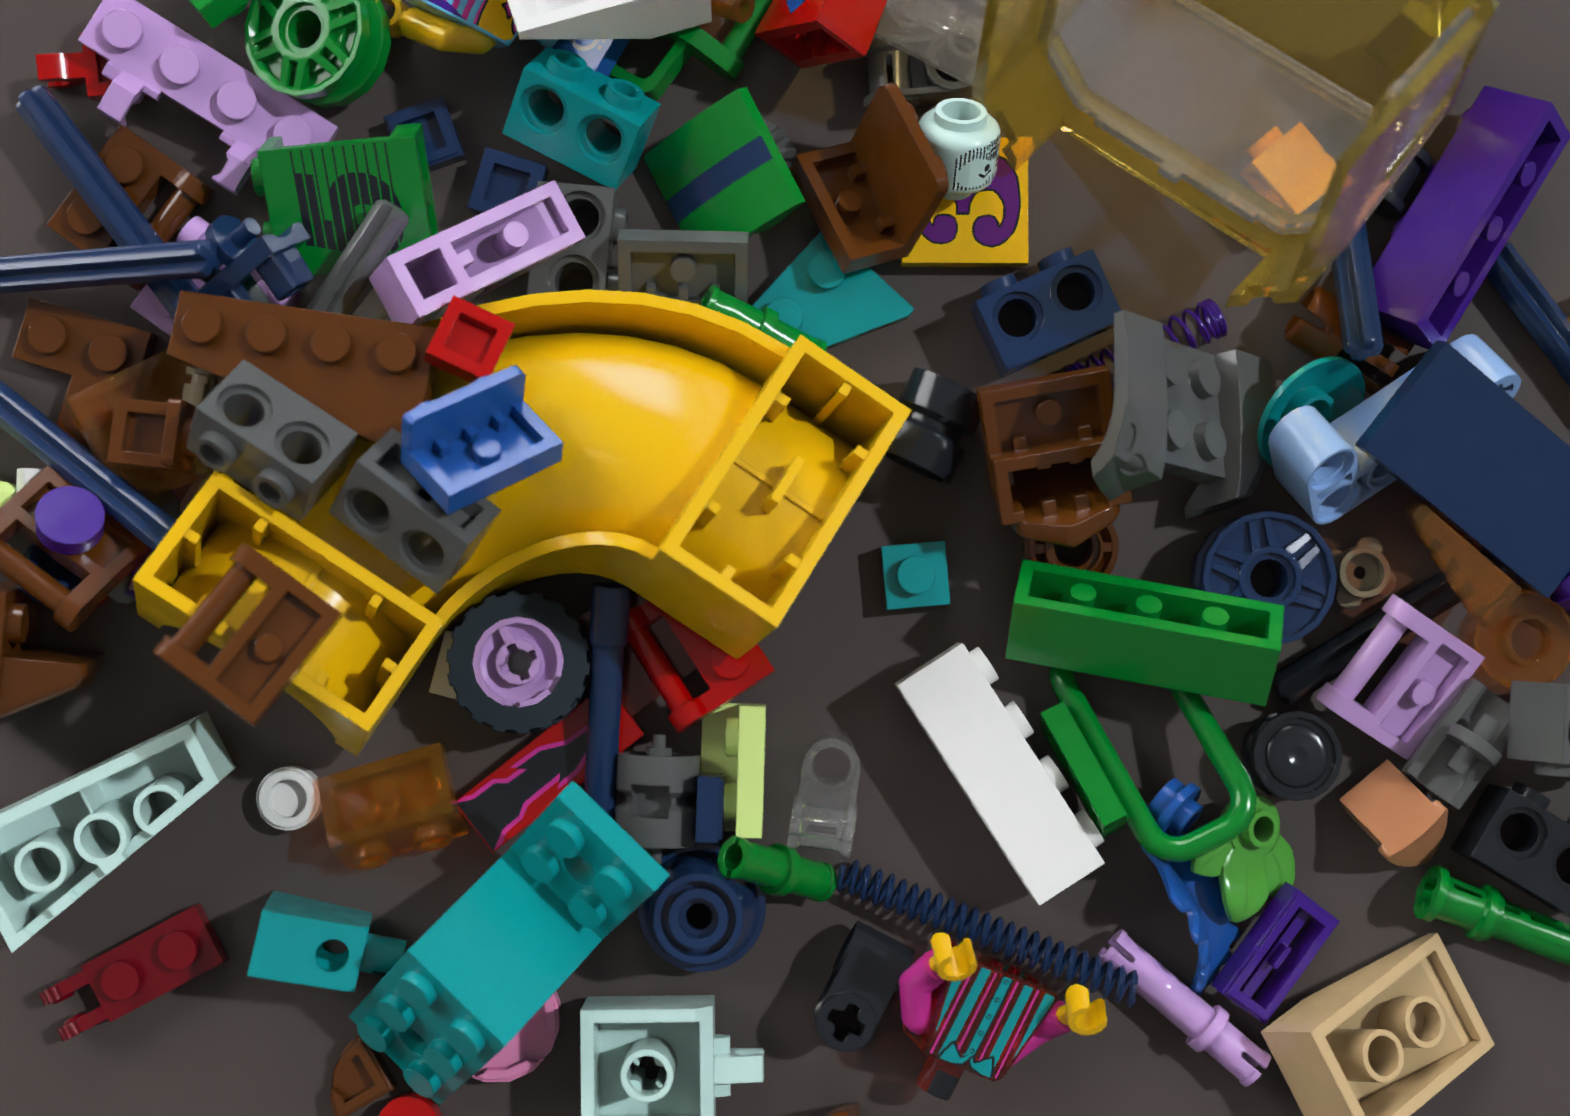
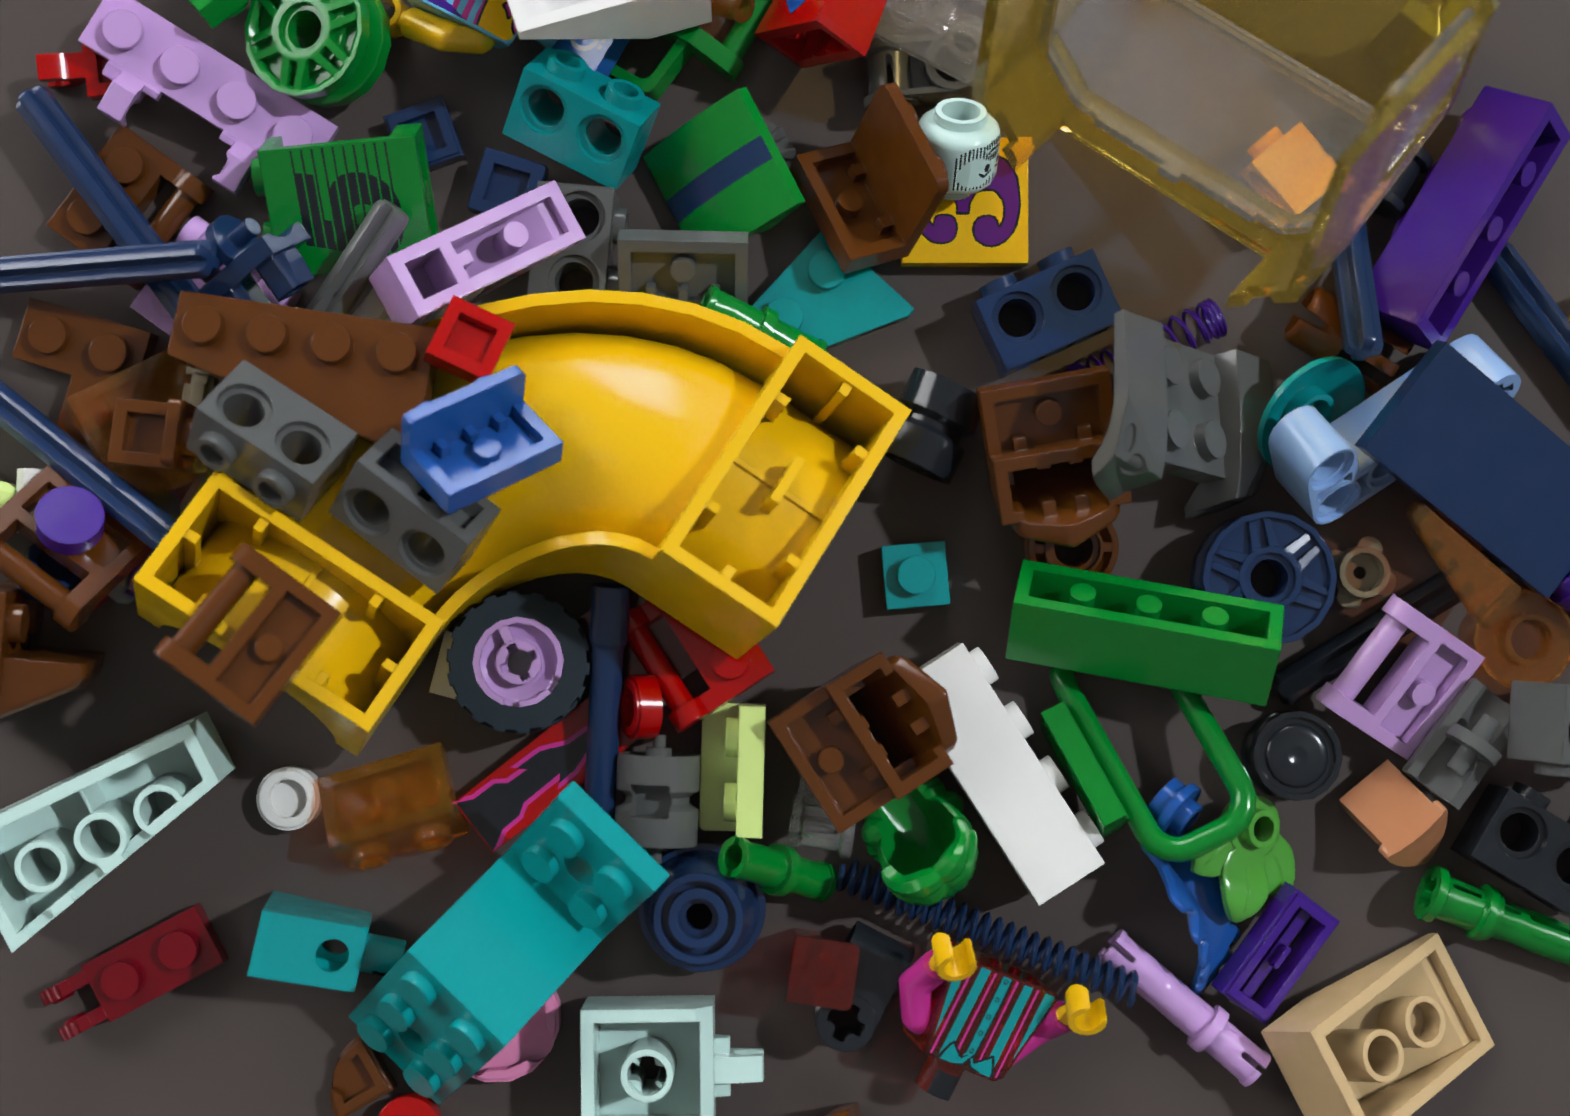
(641, 707): none -> red tile
(710, 807): dark blue tile -> none
(821, 971): none -> clear red bracket
(868, 736): none -> reddish brown piece
(923, 844): none -> green hair

